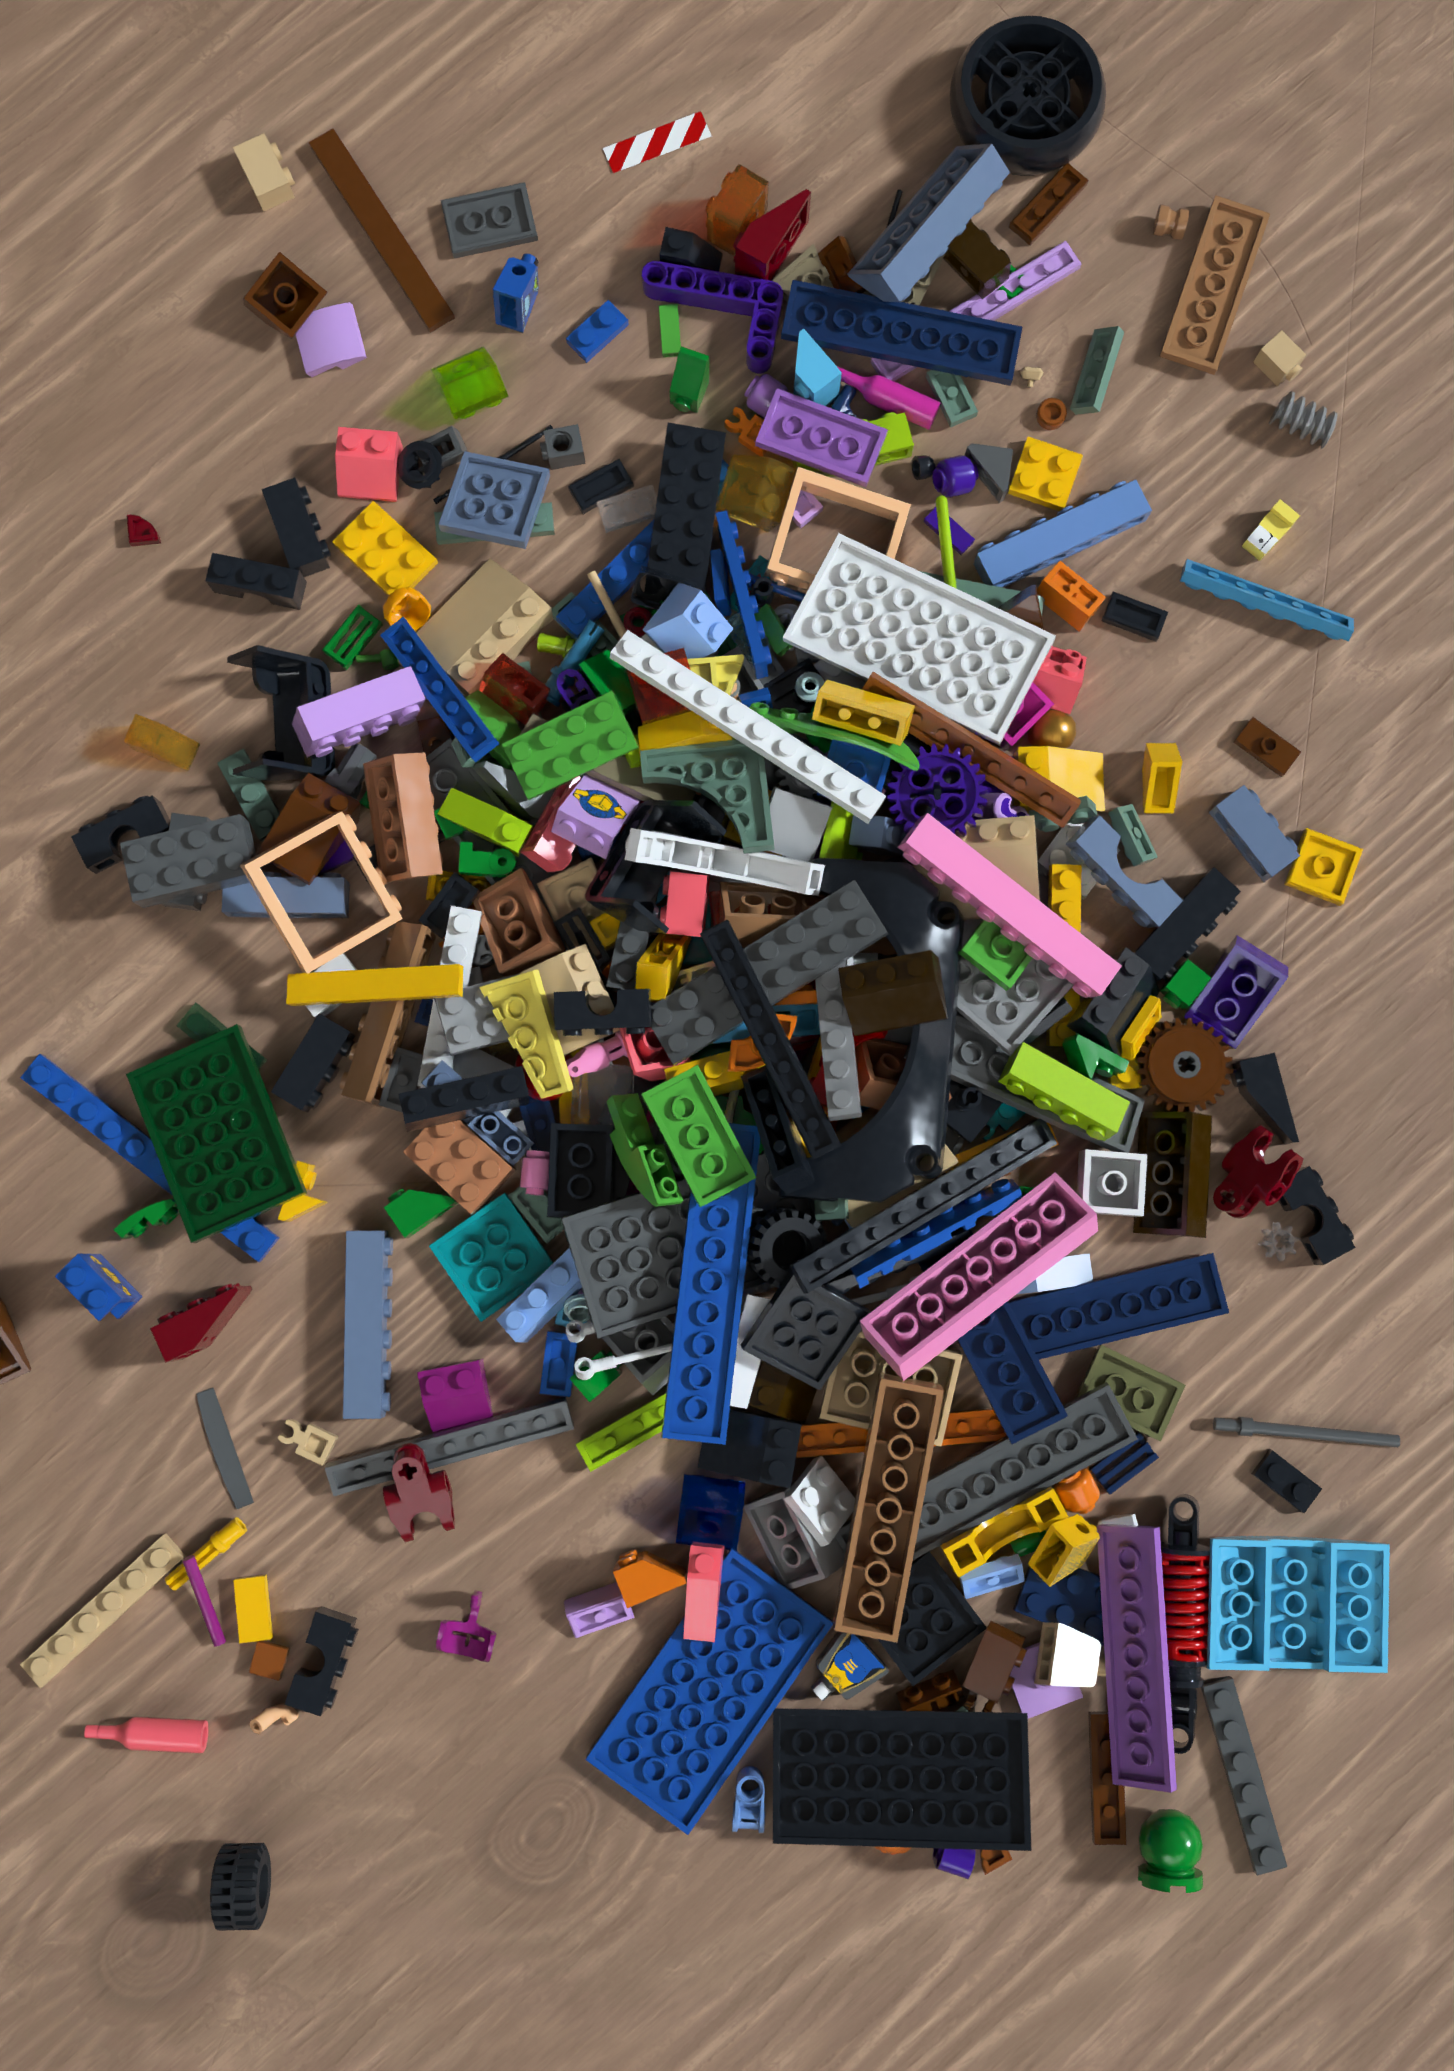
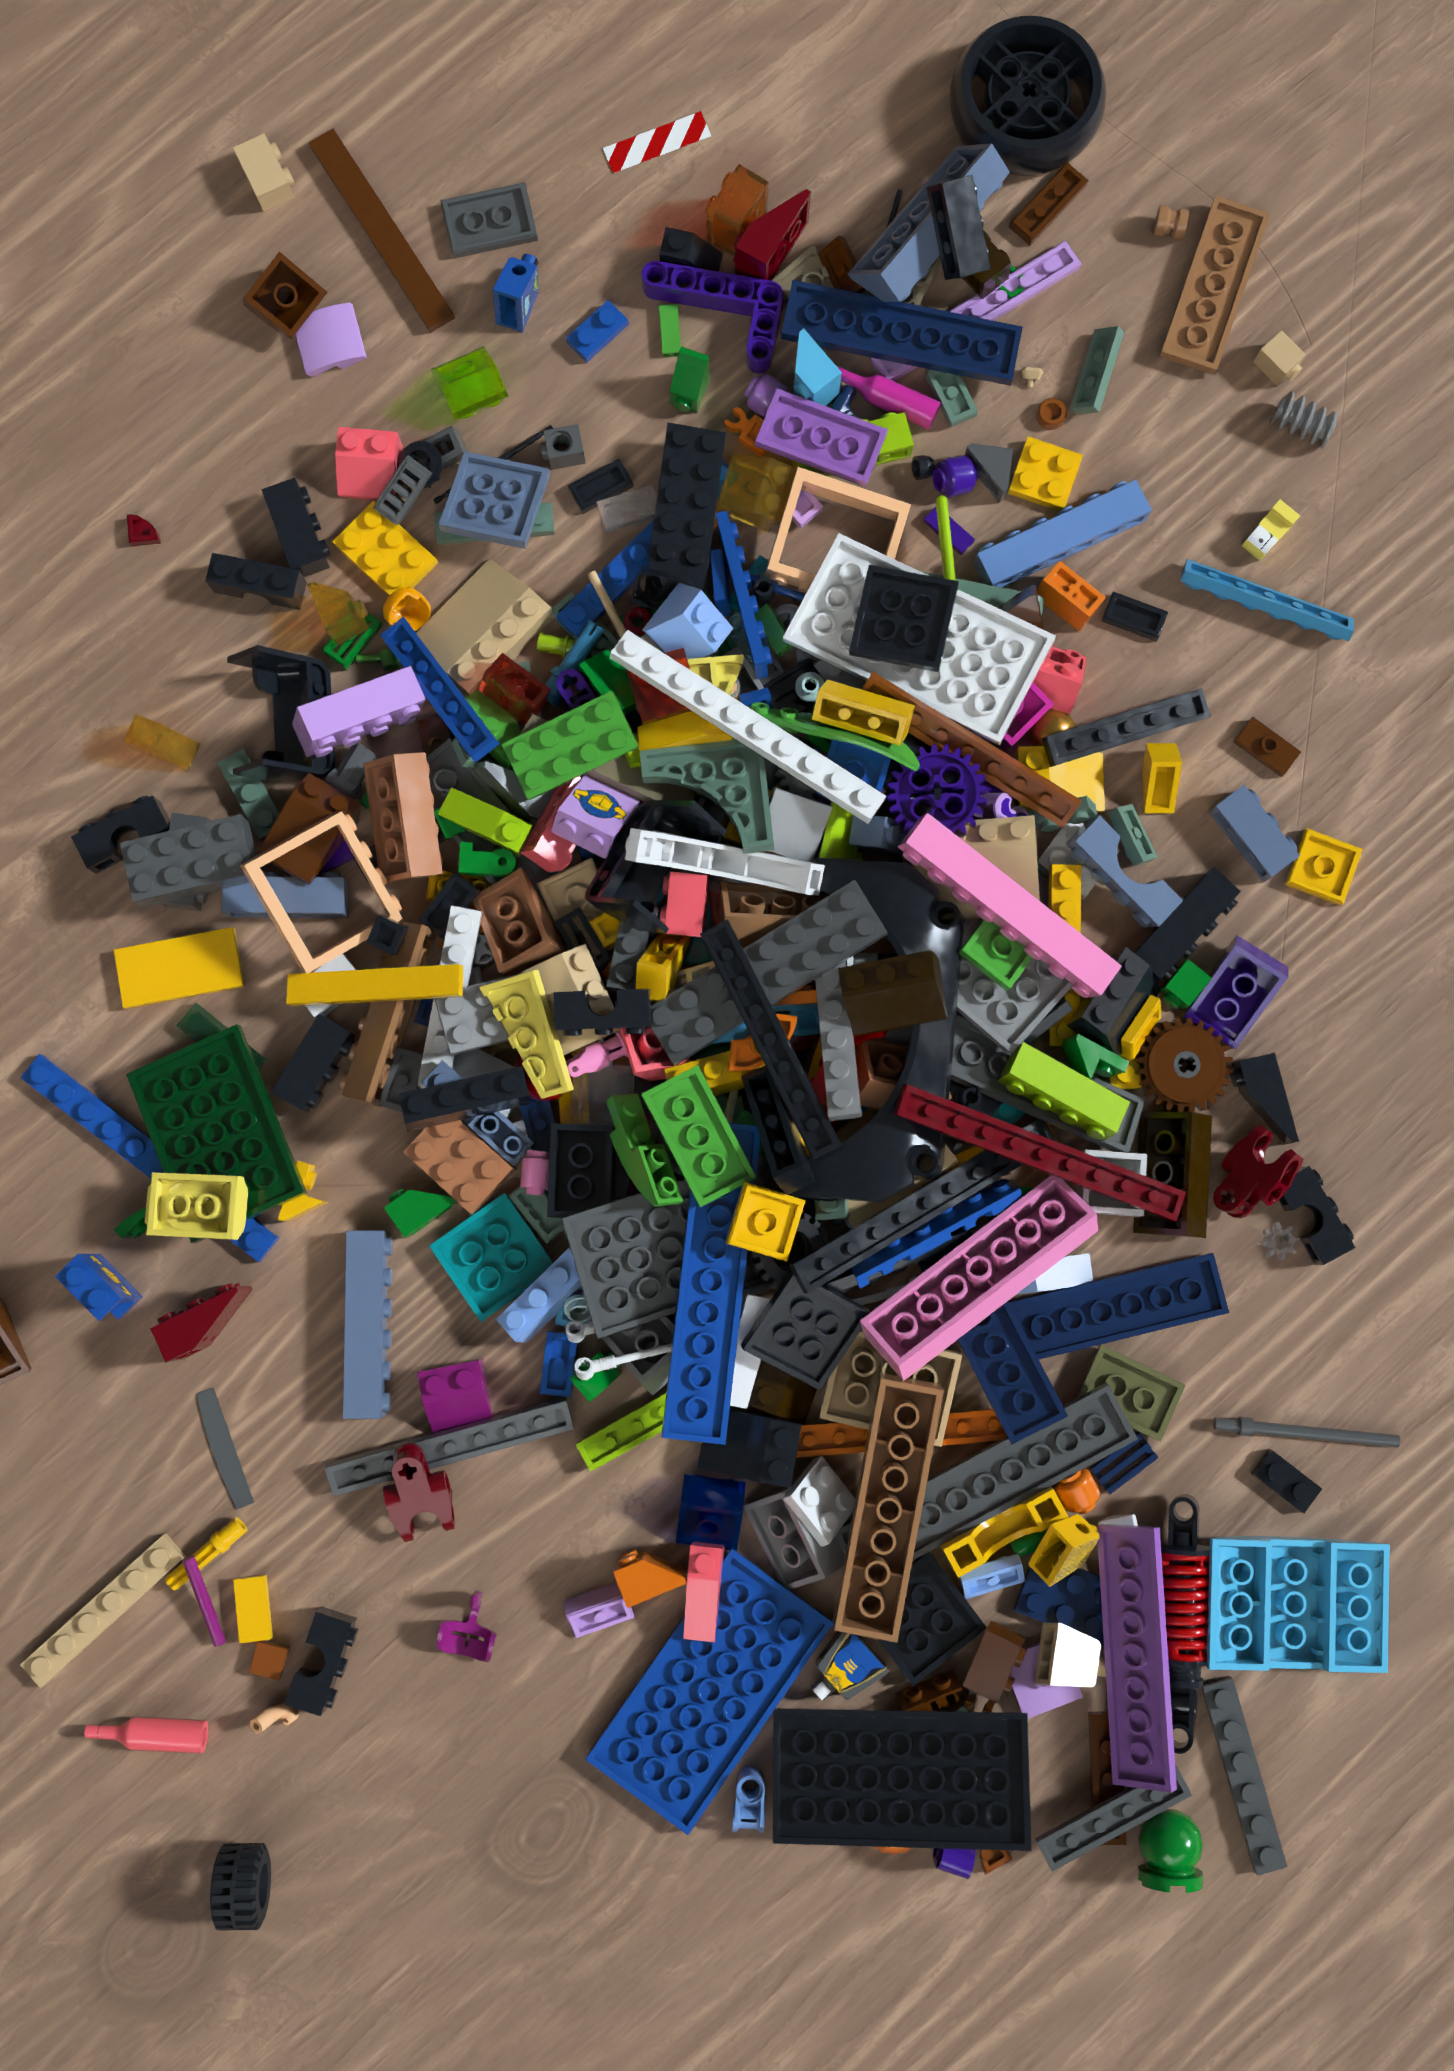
(179, 968): none -> yellow tile
(196, 1206): none -> light yellow slope
(313, 1442): tan plate -> none
(339, 612): none -> clear yellow slope
(387, 934): none -> black plate
(392, 506): none -> dark grey slope
(765, 1221): none -> yellow tile
(903, 618): none -> black plate
(958, 227): none -> black brick
(1039, 1152): none -> dark red plate
(1106, 1822): none -> dark grey plate
(1125, 727): none -> black plate

